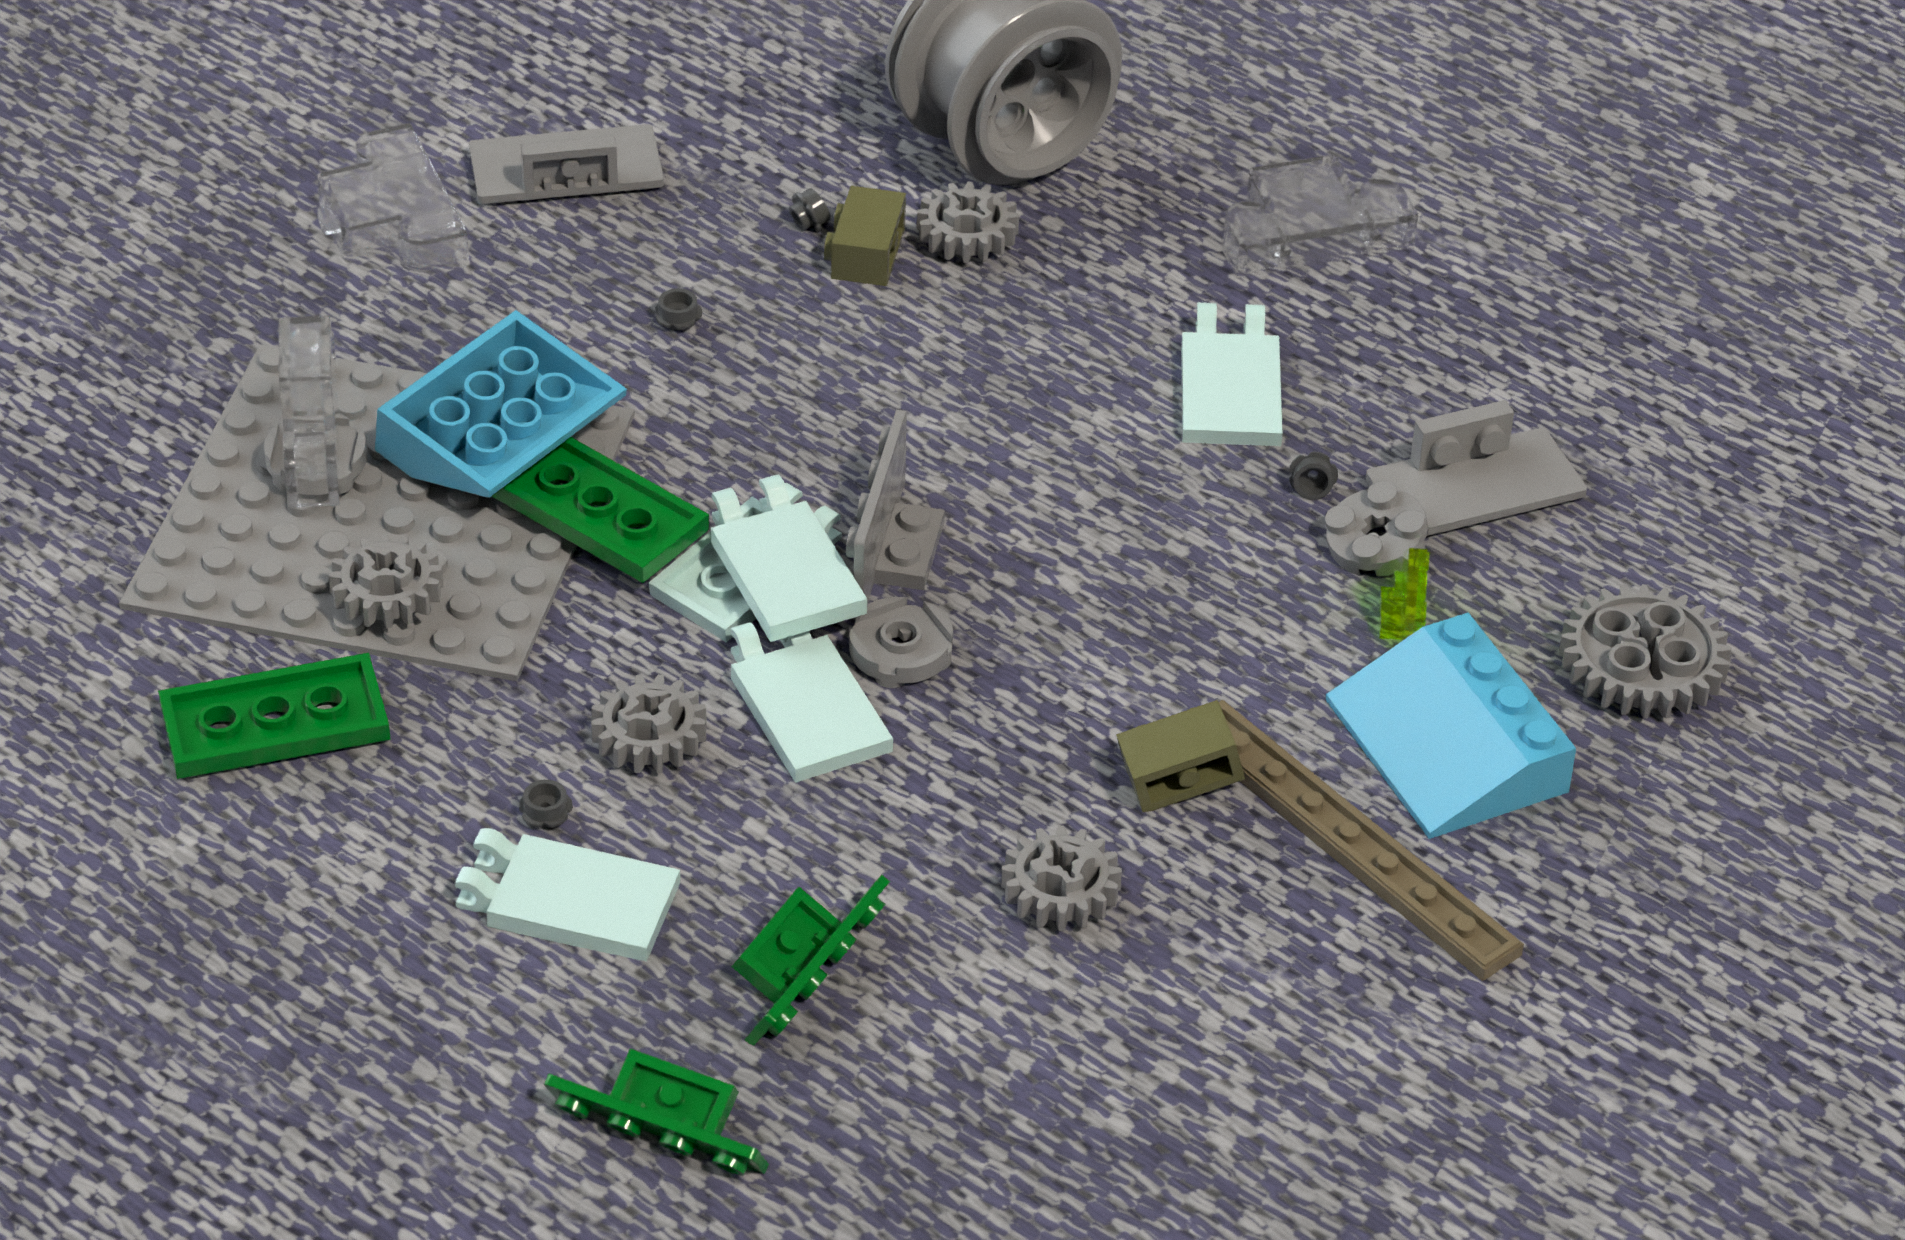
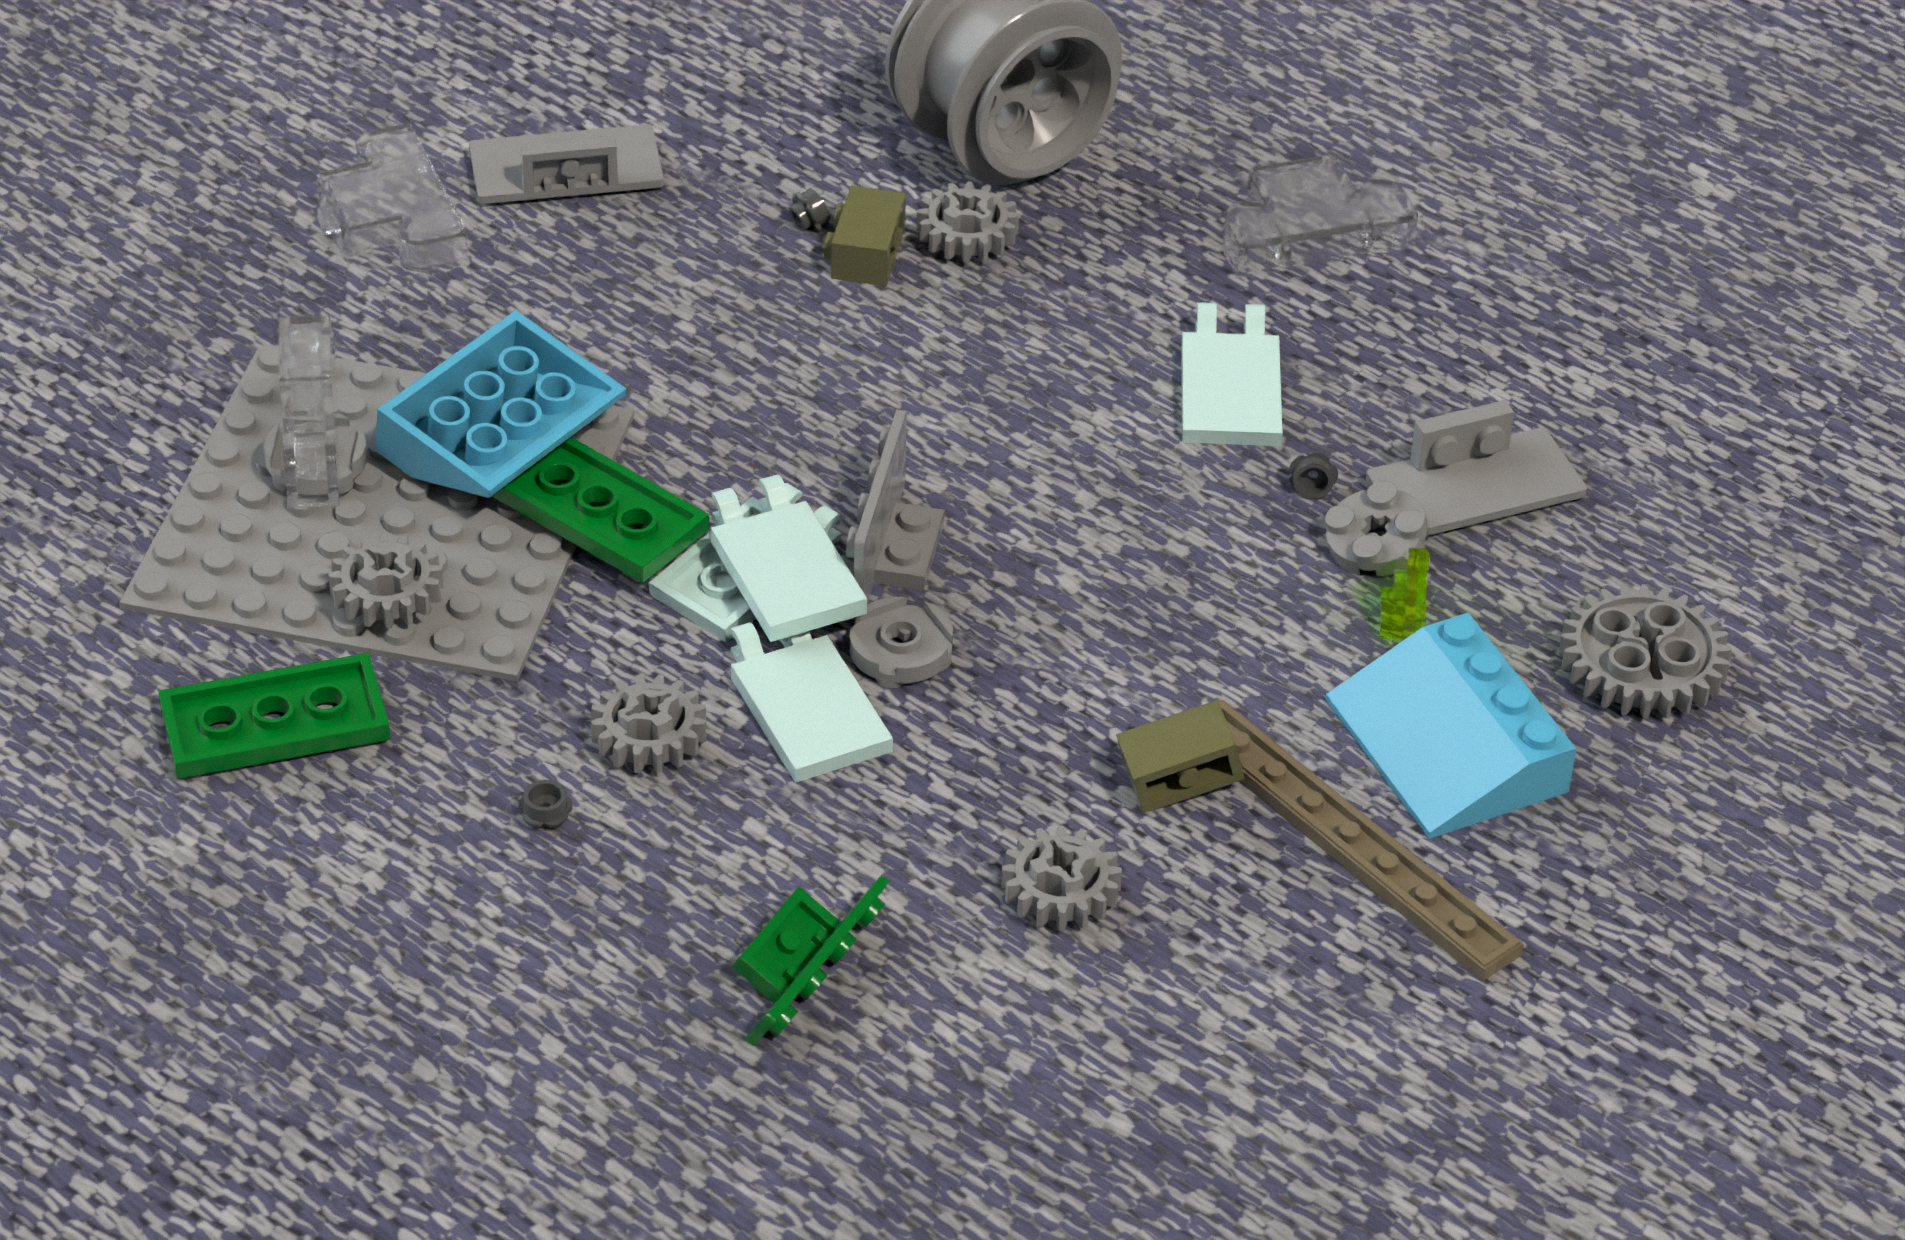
(568, 894): light aqua tile -> none
(667, 1102): green bracket -> none
(678, 309): dark grey plate -> none

